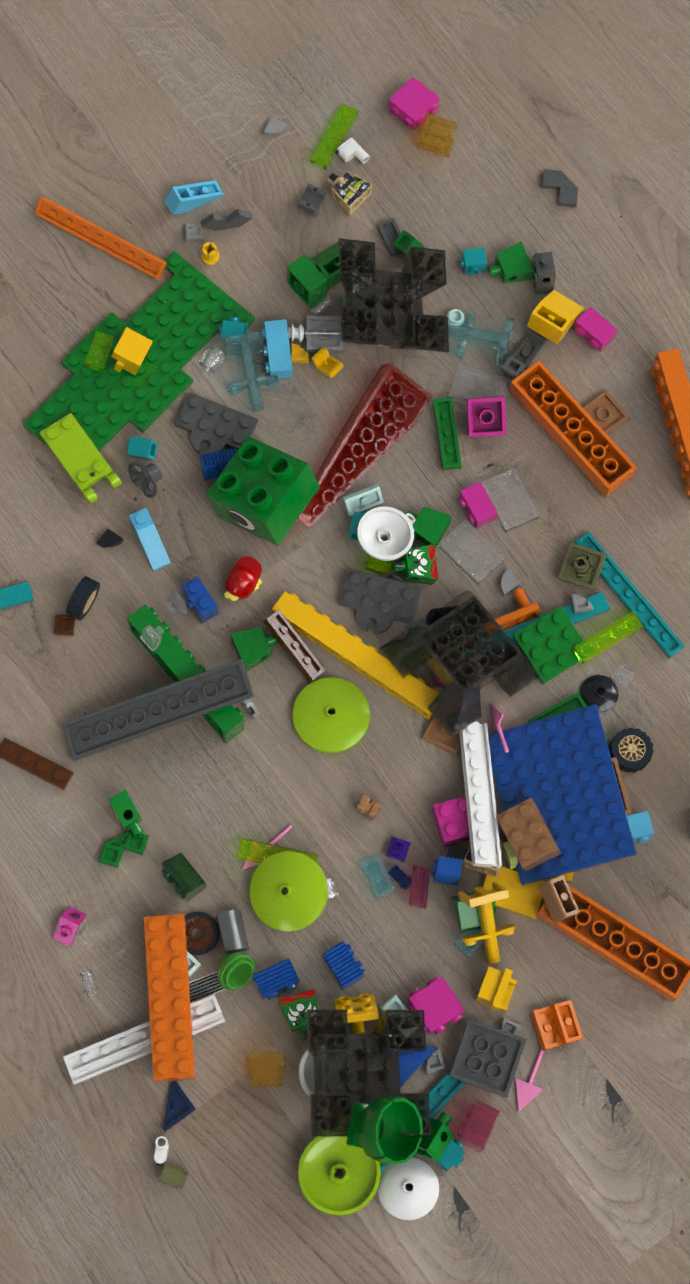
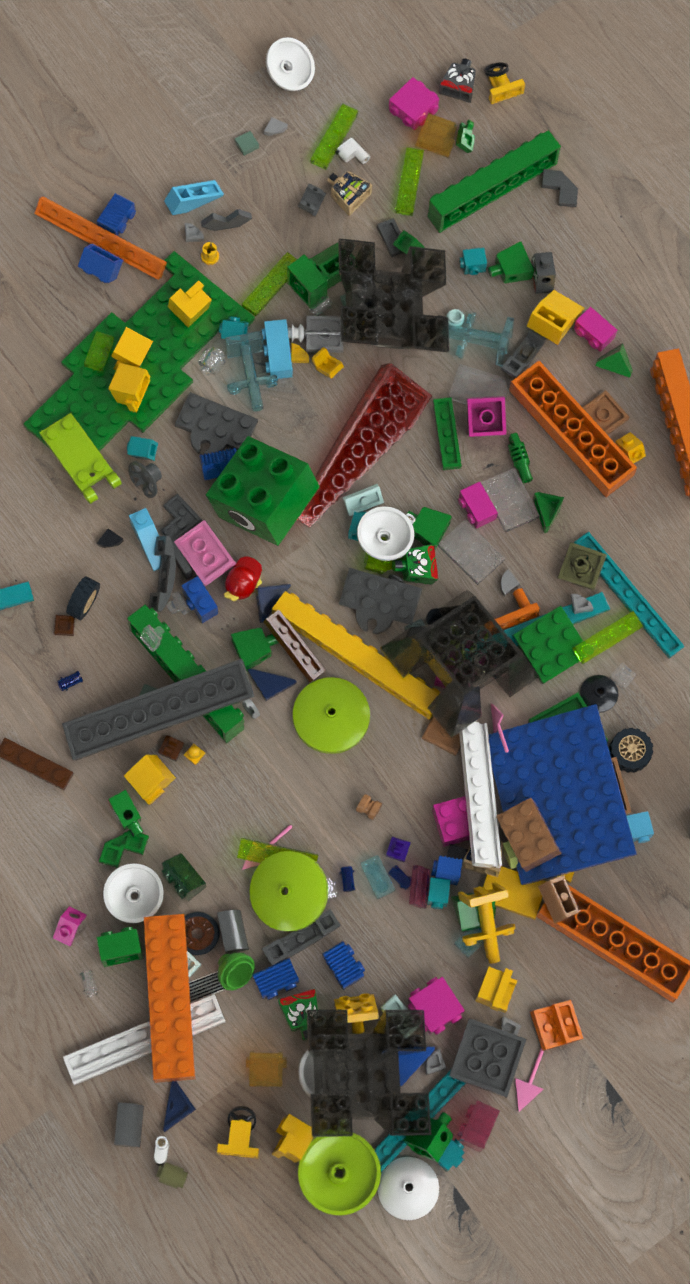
(69, 681): none -> clear blue pin
(100, 263): none -> blue brick
(116, 214): none -> blue brick
(119, 947): none -> green brick
(129, 385): none -> yellow plate
(129, 1125): none -> dark grey brick
(130, 880): none -> white dish
(149, 777): none -> yellow plate
(164, 549): none -> dark grey slope
(171, 748): none -> reddish brown tile
(181, 562): none -> dark grey tile
(183, 516): none -> dark grey tile
(191, 305): none -> yellow plate
(194, 754): none -> yellow piece
(205, 553): none -> bright pink plate
(239, 1135): none -> yellow piece
(246, 143): none -> sand green tile
(267, 599): none -> dark blue tile
(268, 286): none -> clear neon green plate
(270, 684): none -> dark blue tile
(294, 1139): none -> yellow plate
(295, 58): none -> white dish
(299, 940): none -> dark grey slope
(347, 878): none -> clear blue pin
(381, 1127): green plate -> none
(409, 181): none -> clear neon green plate
(438, 893): none -> teal brick
(459, 81): none -> dark grey torso
(465, 138): none -> green plate
(493, 181): none -> green brick
(501, 85): none -> yellow piece
(520, 457): none -> green hinge
(548, 508): none -> green slope
(616, 361): none -> green slope
(631, 447): none -> yellow bracket

